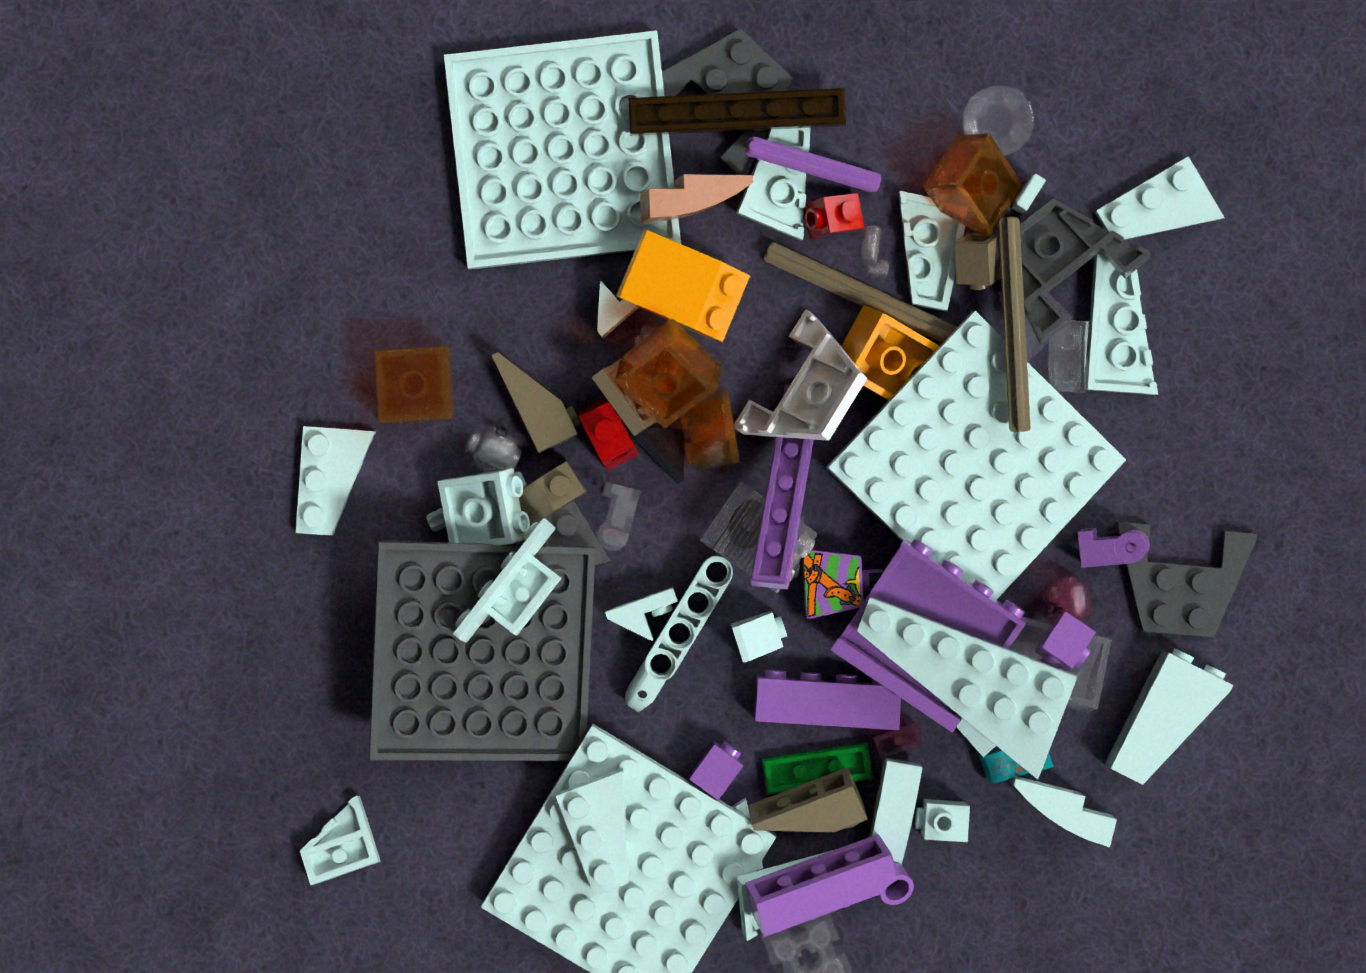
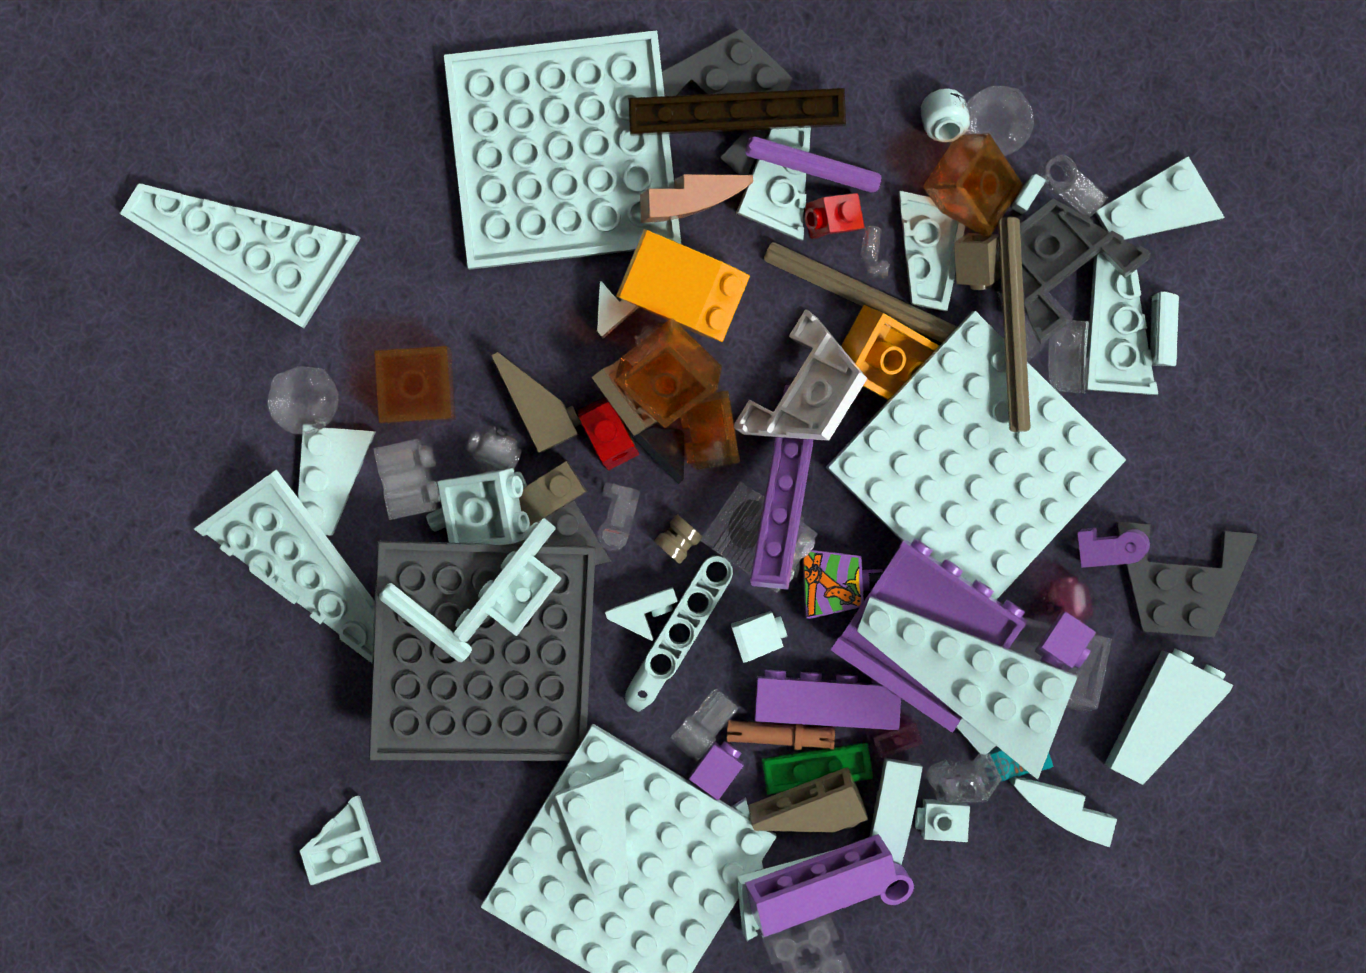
(262, 254): none -> light aqua wing
(294, 557): none -> light aqua wing
(303, 400): none -> clear dish
(408, 478): none -> clear brick
(424, 622): none -> light aqua axle
(678, 539): none -> dark tan wheel
(700, 729): none -> clear piece
(781, 734): none -> nougat pin
(945, 115): none -> light aqua head
(964, 780): none -> clear leg
(1075, 188): none -> clear piece
(1164, 329): none -> light aqua slope

